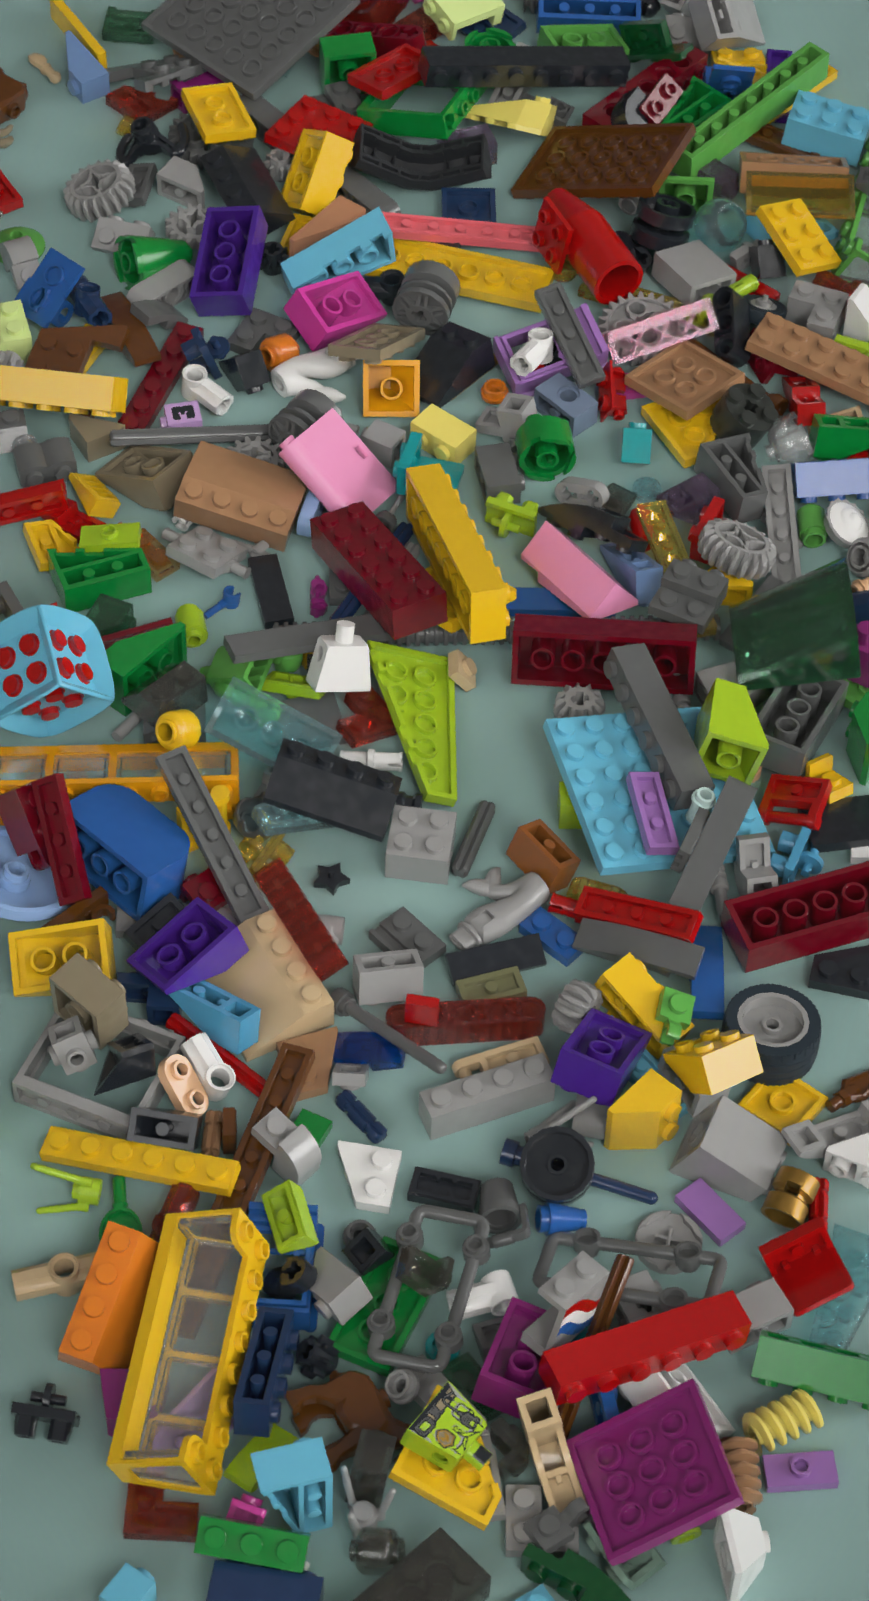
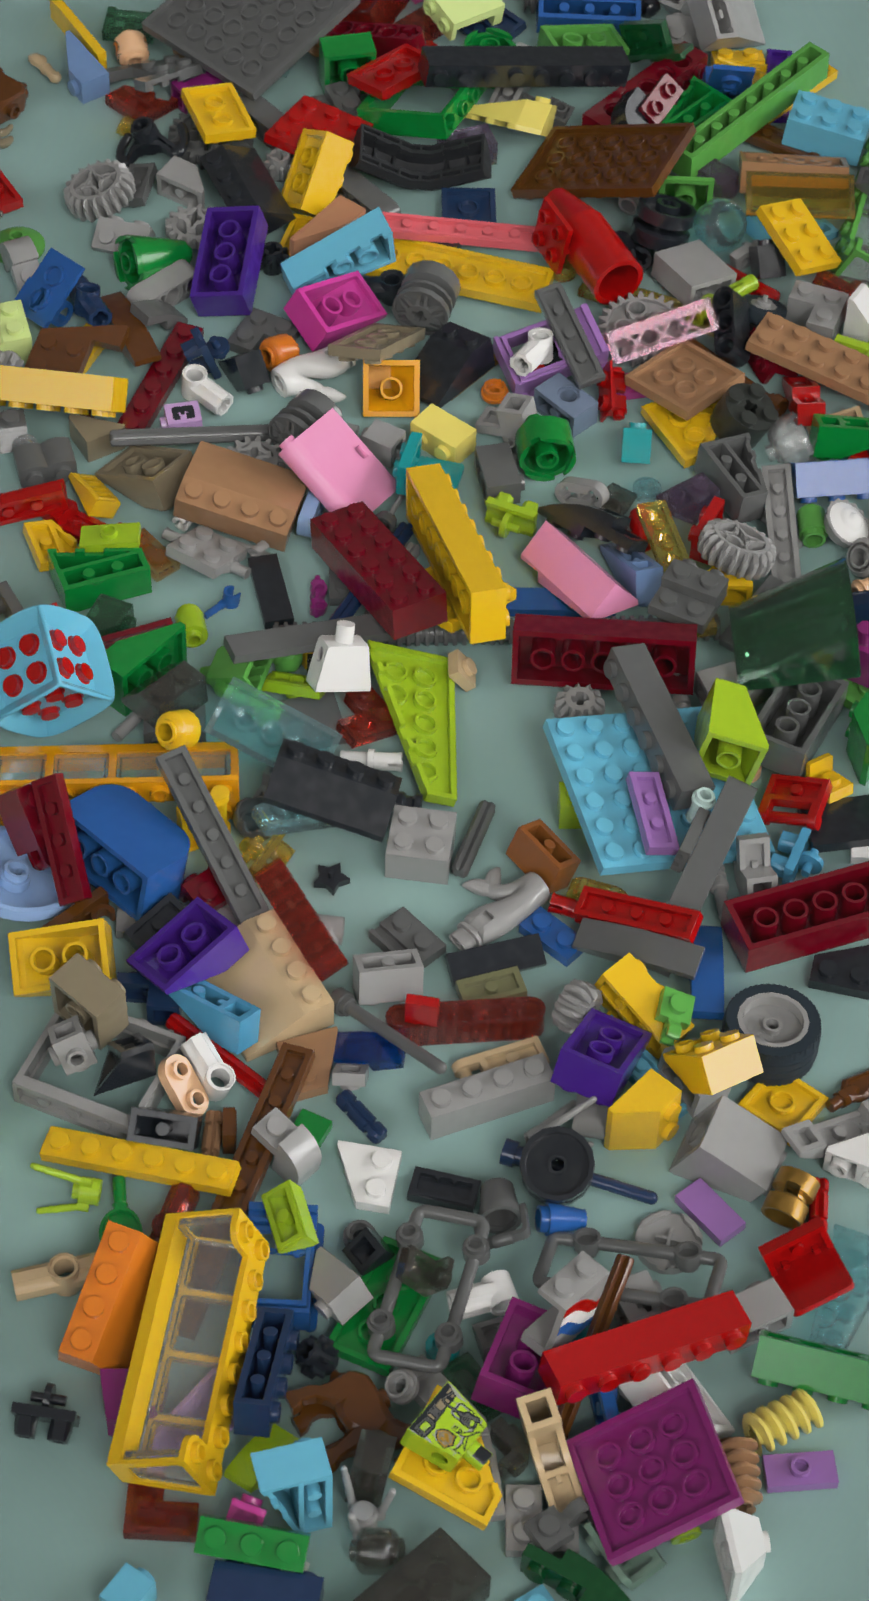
(131, 47): none -> light nougat head
(291, 1279): black piece -> none

